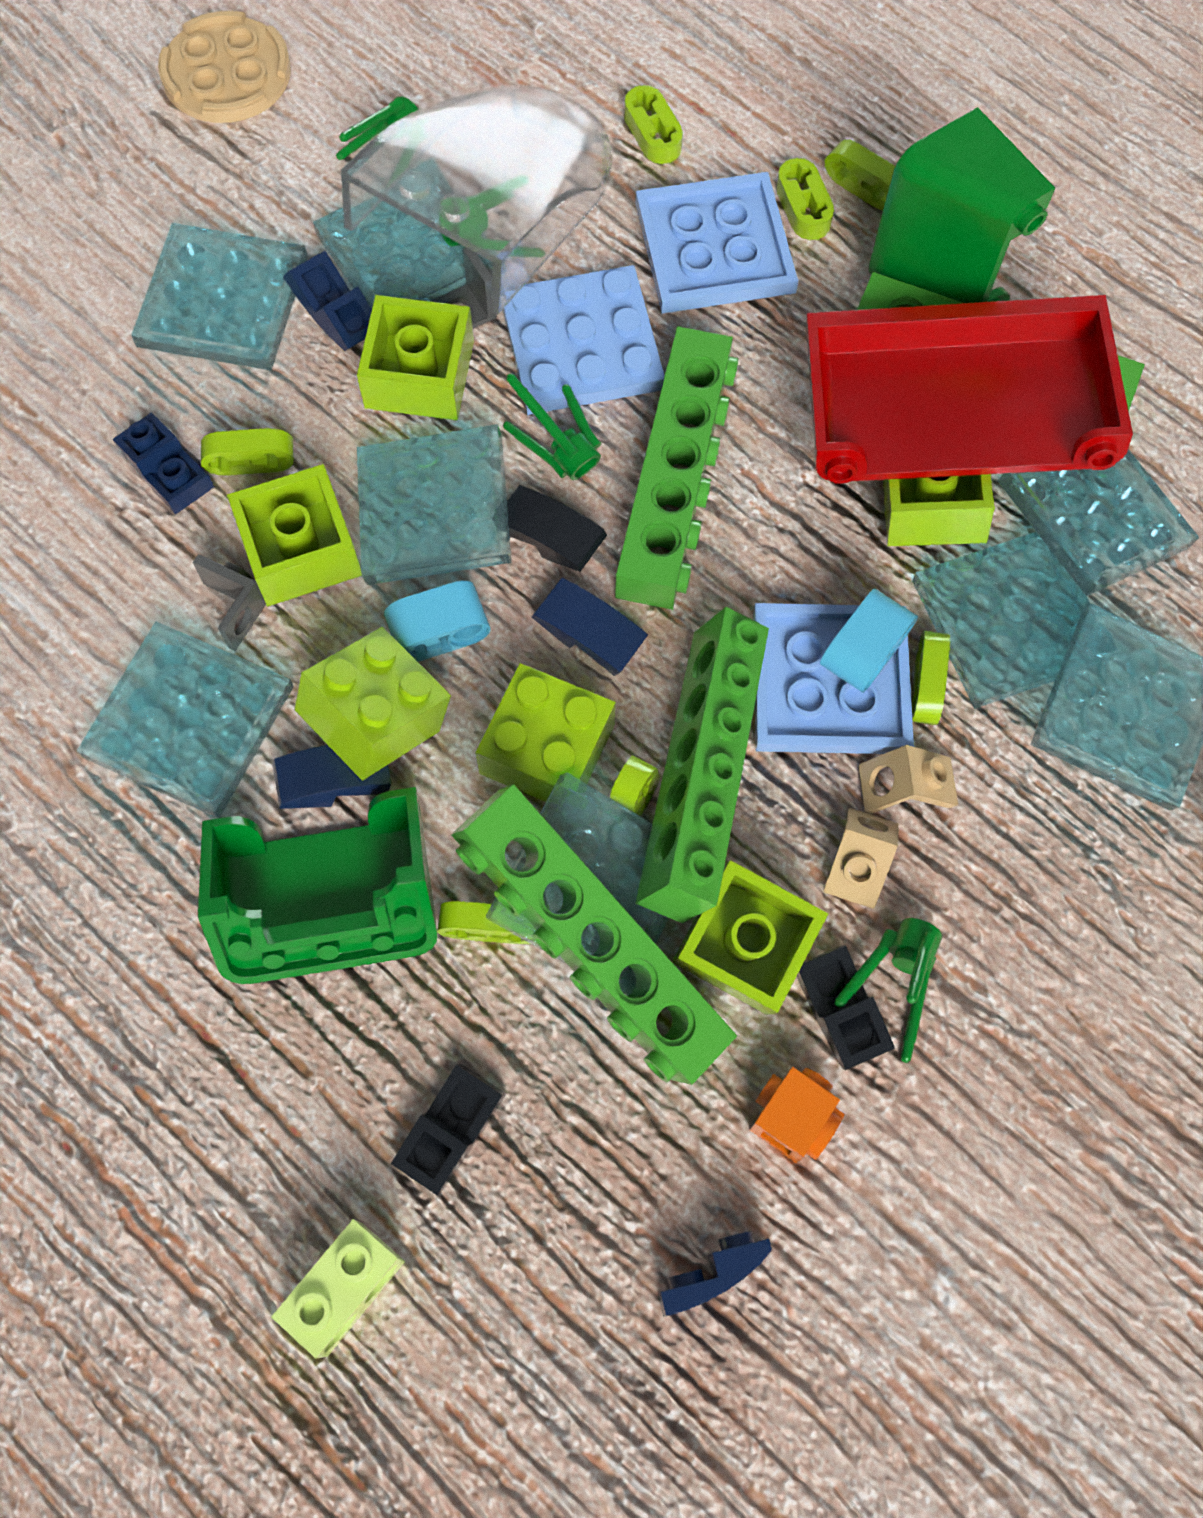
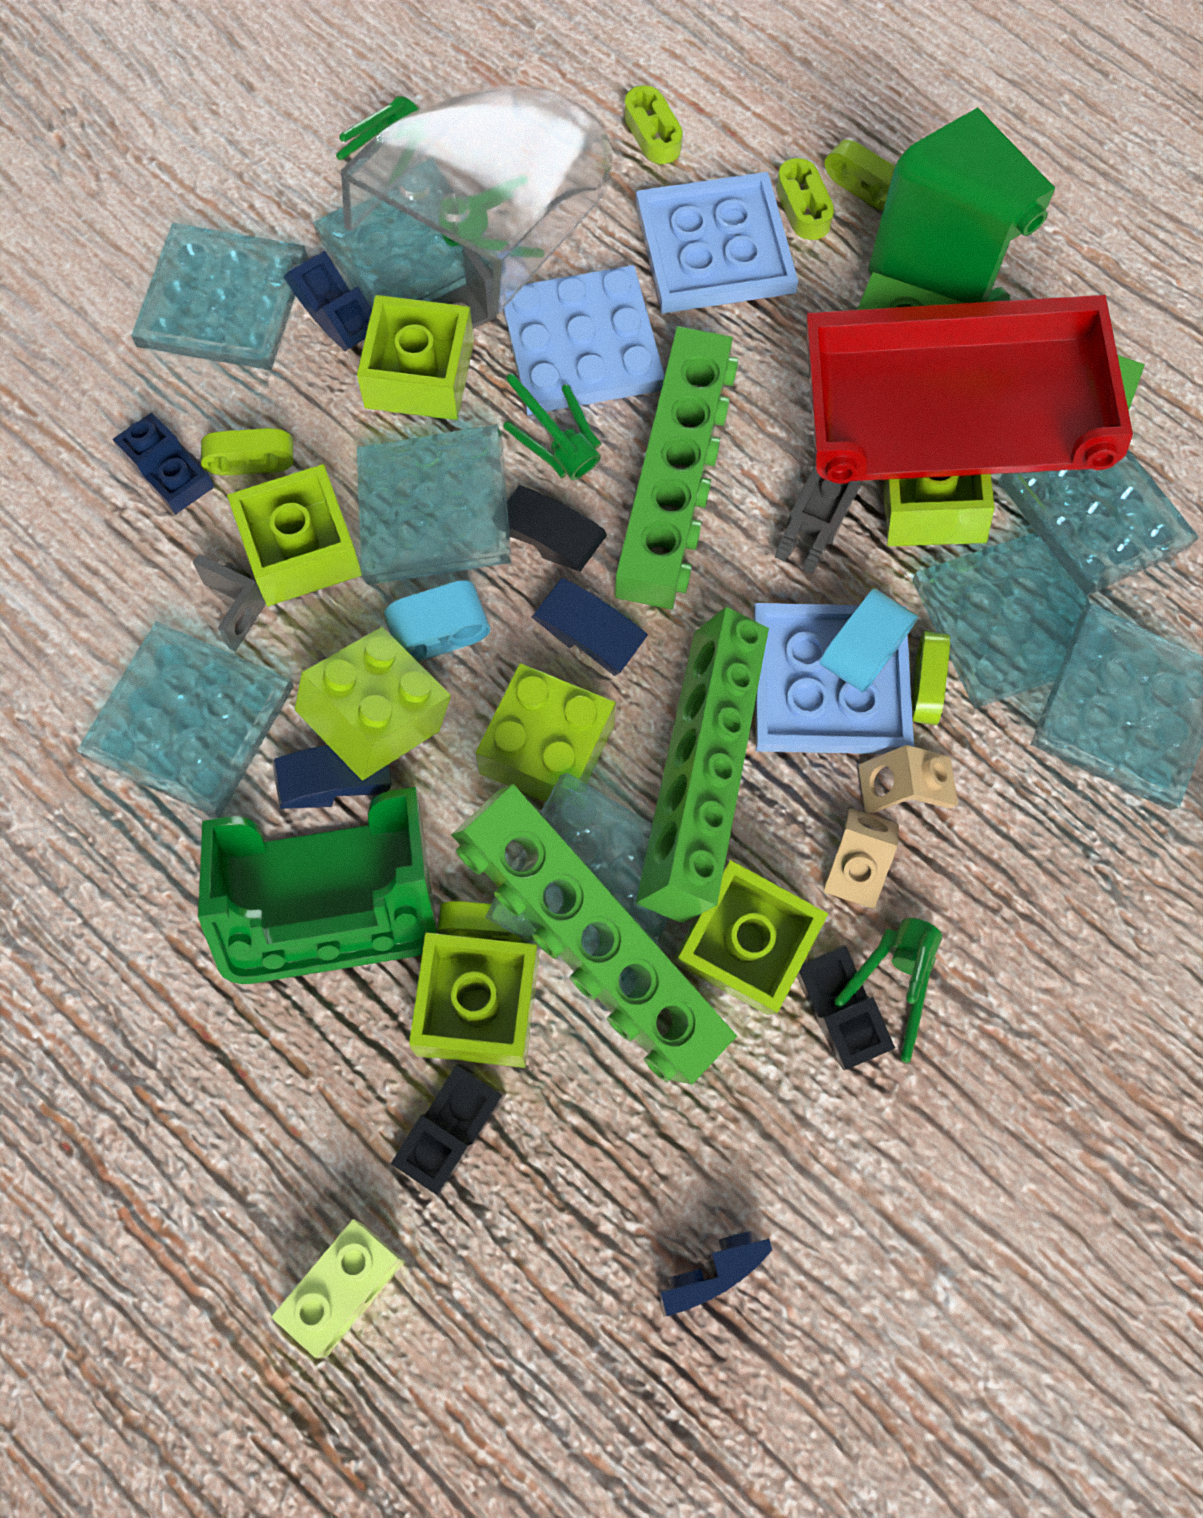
(225, 67): tan tile -> none
(474, 1000): none -> lime brick
(635, 785): lime beam -> none
(798, 1114): orange brick -> none
(819, 514): none -> dark grey hinge

